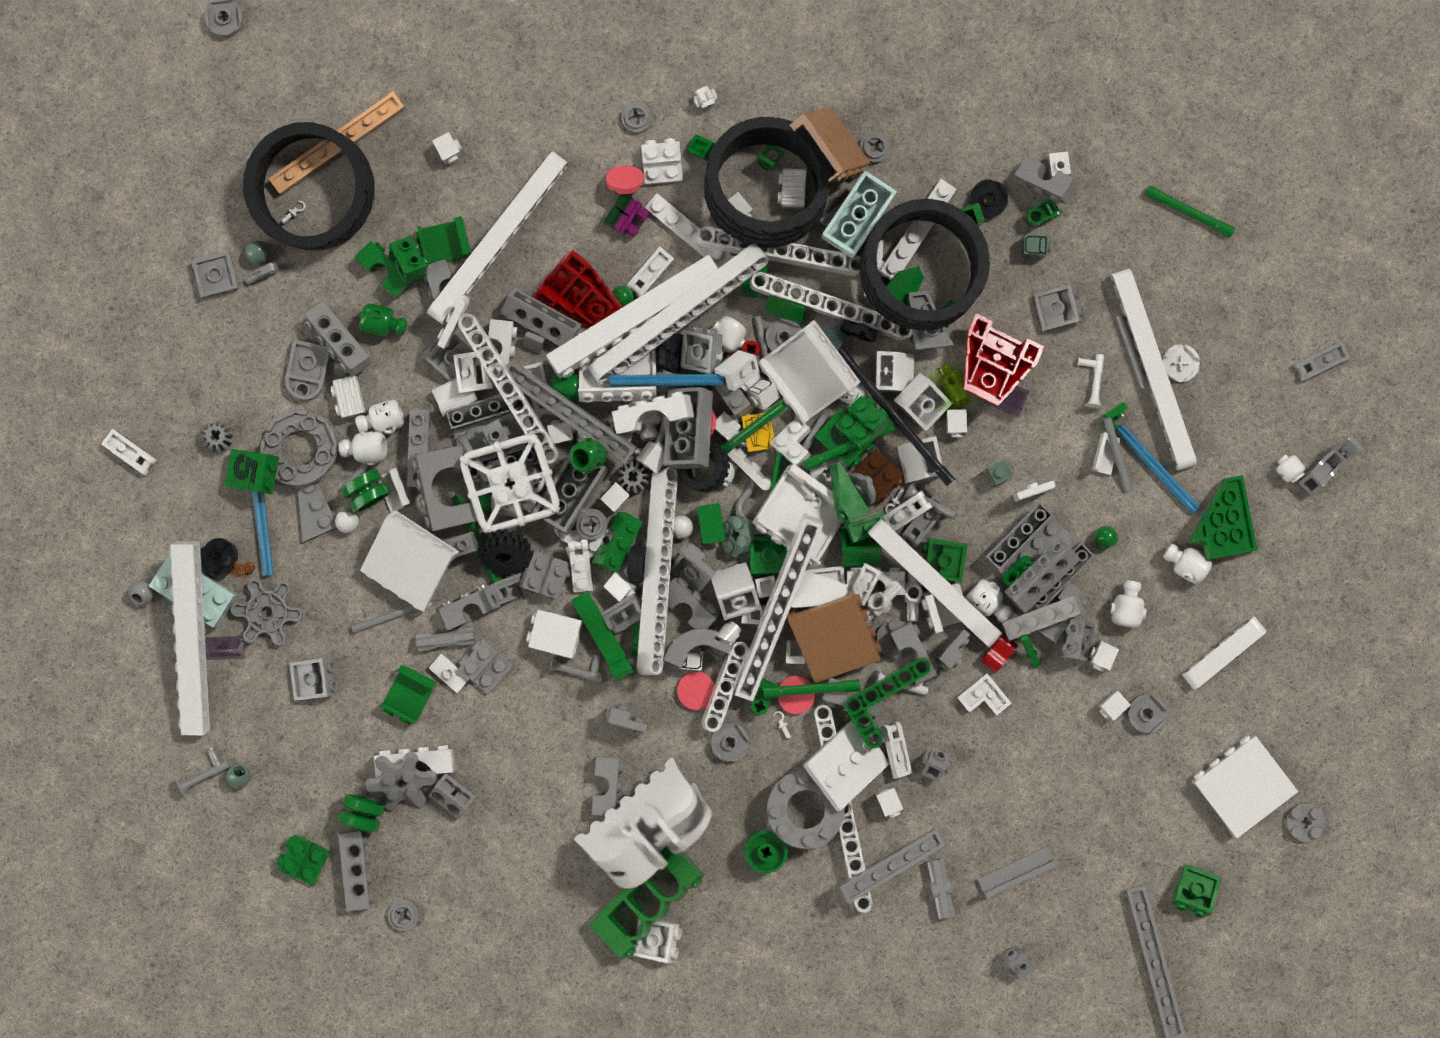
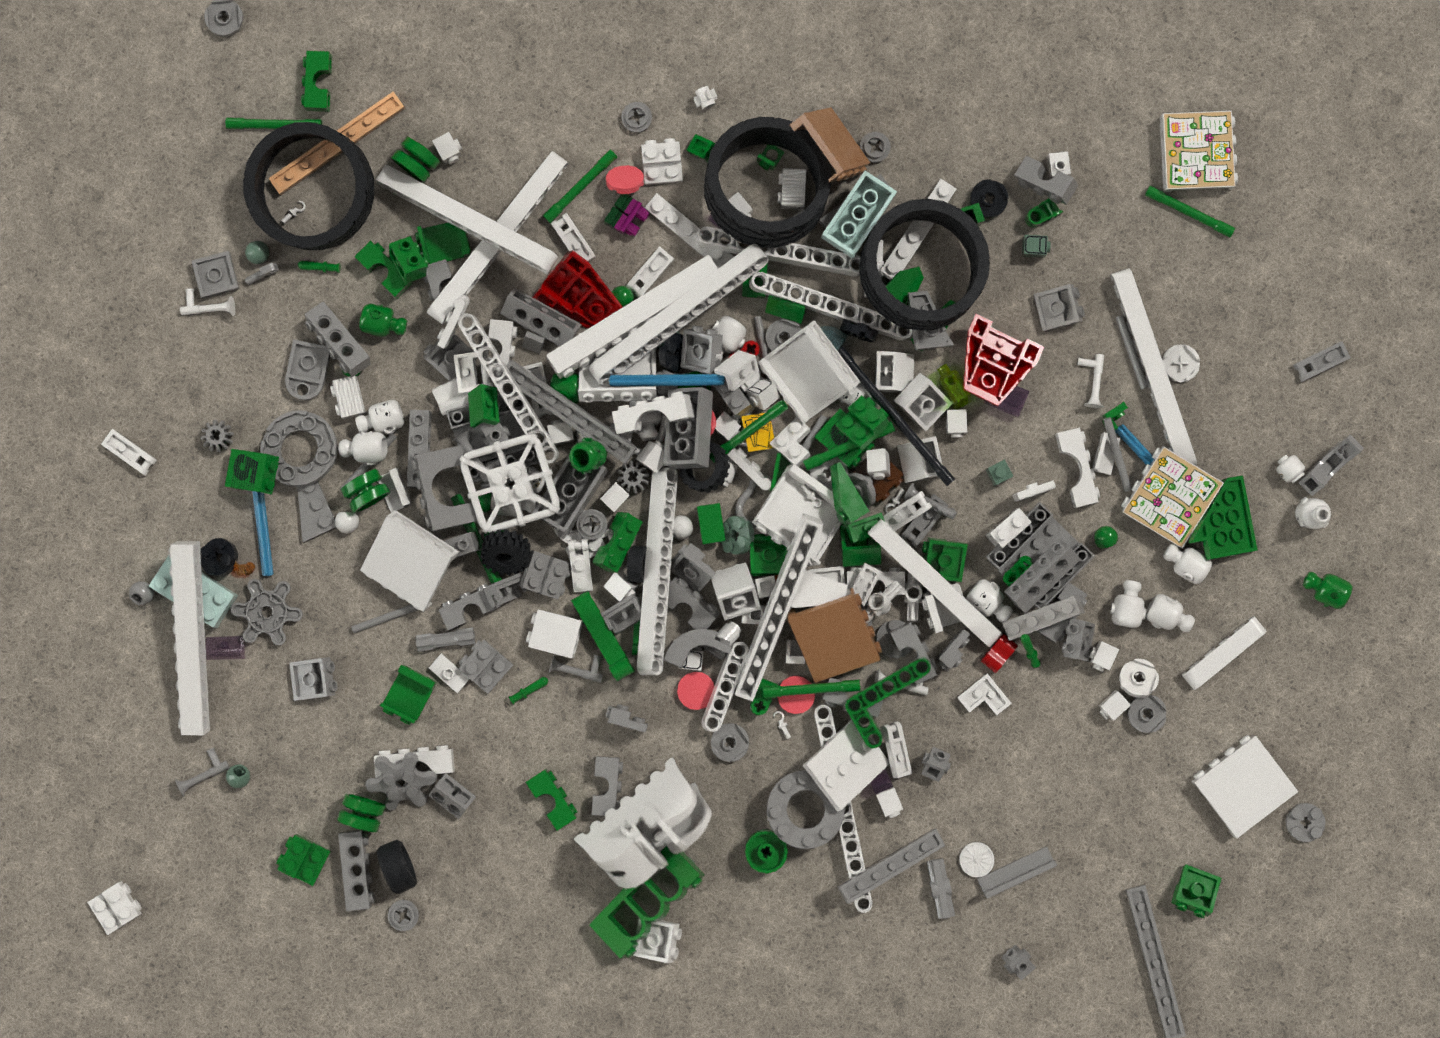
(115, 907): none -> white plate
(228, 306): none -> white piece
(241, 123): none -> green piece
(309, 265): none -> green piece
(316, 64): none -> green arch
(396, 866): none -> black tyre
(416, 158): none -> green wheel
(466, 219): none -> white beam
(483, 405): none -> green panel
(538, 684): none -> green piece
(545, 784): none -> green arch
(557, 208): none -> green piece
(572, 237): none -> white plate
(878, 463): none -> white brick
(881, 782): none -> clear purple plate
(976, 859): none -> white wheel
(1008, 528): none -> white panel
(1072, 443): none -> white arch
(1142, 688): none -> white plate
(1168, 613): none -> white piece
(1171, 496): none -> panel
(1198, 150): none -> panel
(1313, 513): none -> white piece
(1329, 589): none -> green piece

